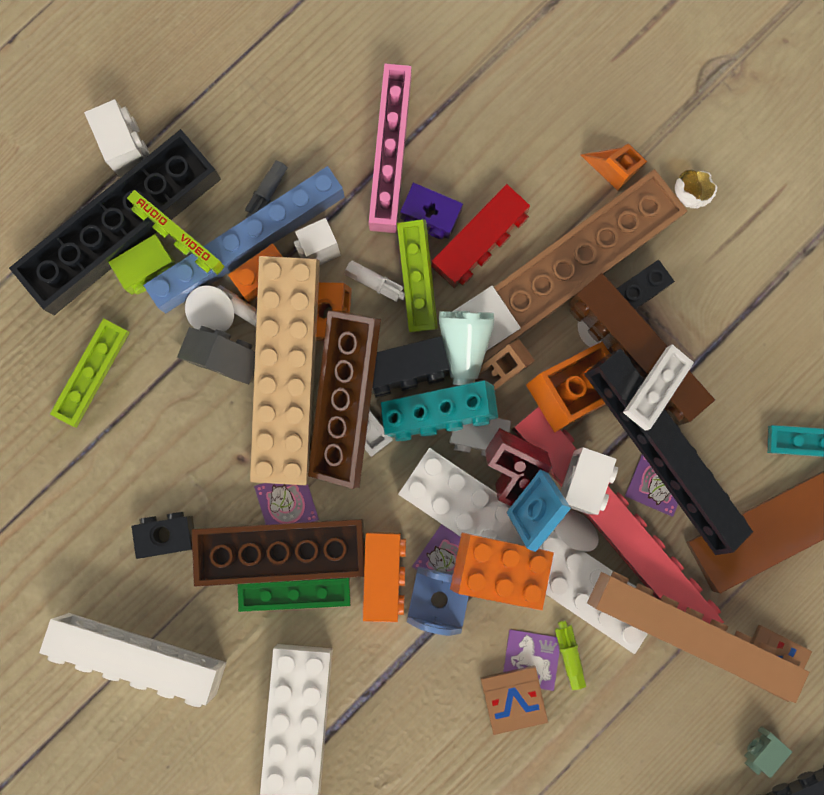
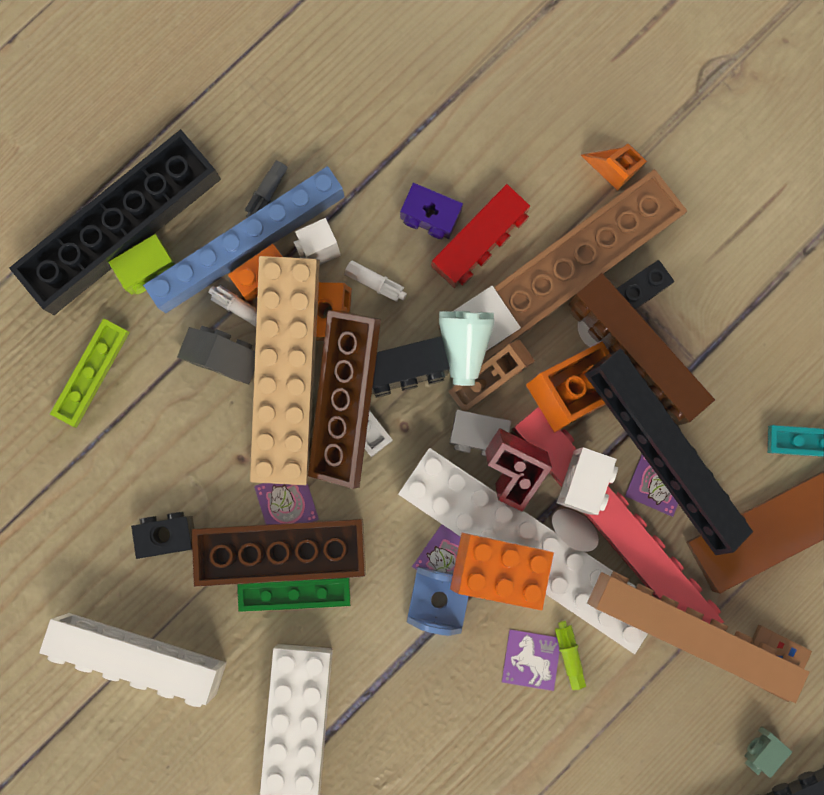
(117, 136): white brick -> none
(165, 226): lime plate -> none
(209, 308): white sticker -> none
(383, 577): orange brick -> none
(390, 148): bright pink brick -> none
(417, 275): lime plate -> none
(440, 410): teal brick -> none
(514, 700): medium nougat tile -> none
(538, 510): dark azure plate -> none
(658, 387): white plate -> none
(695, 188): hair -> none

